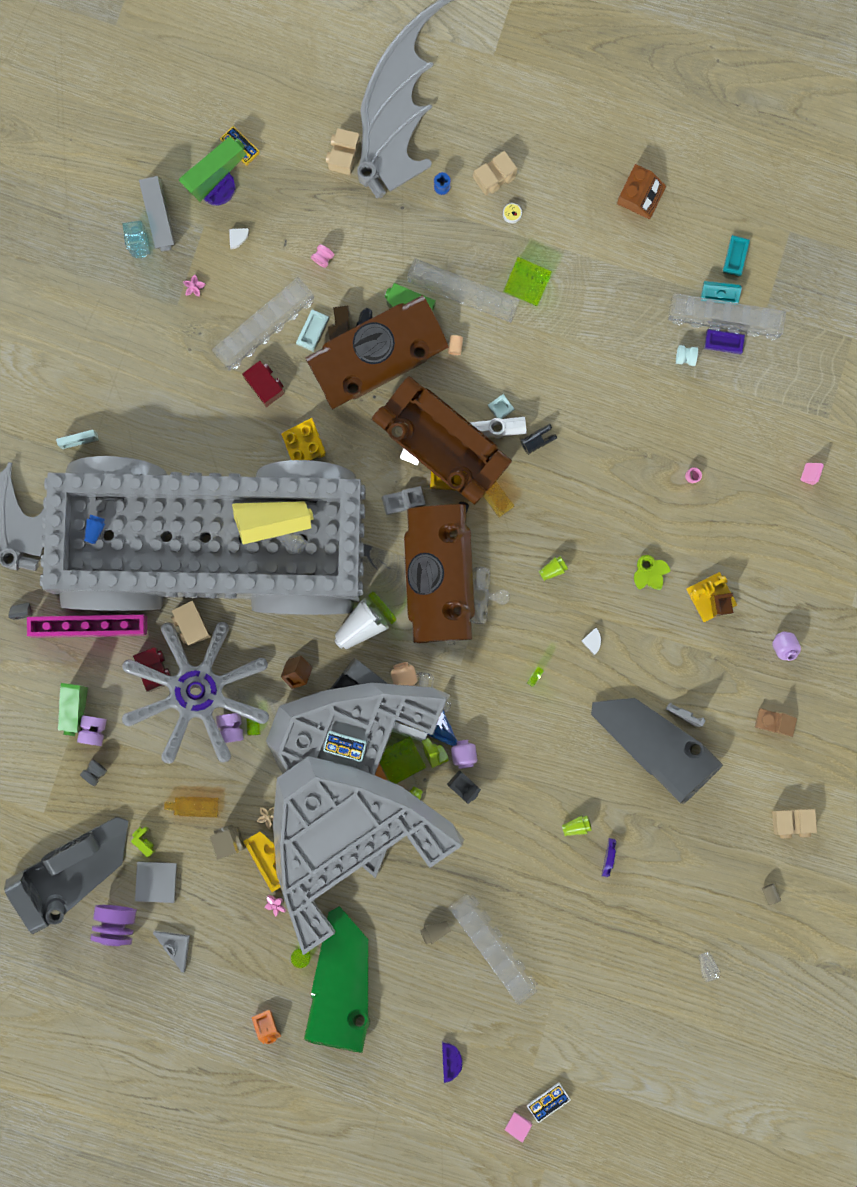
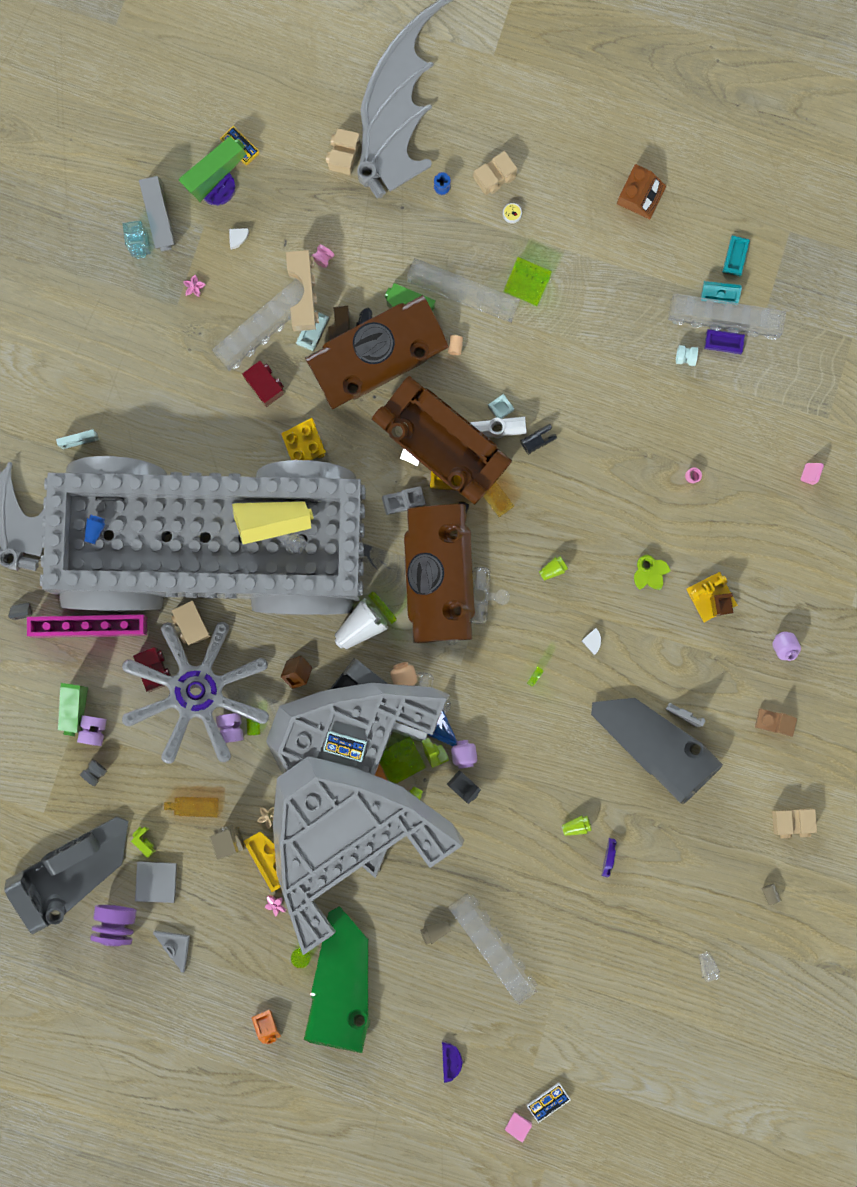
(299, 267): none -> tan arch

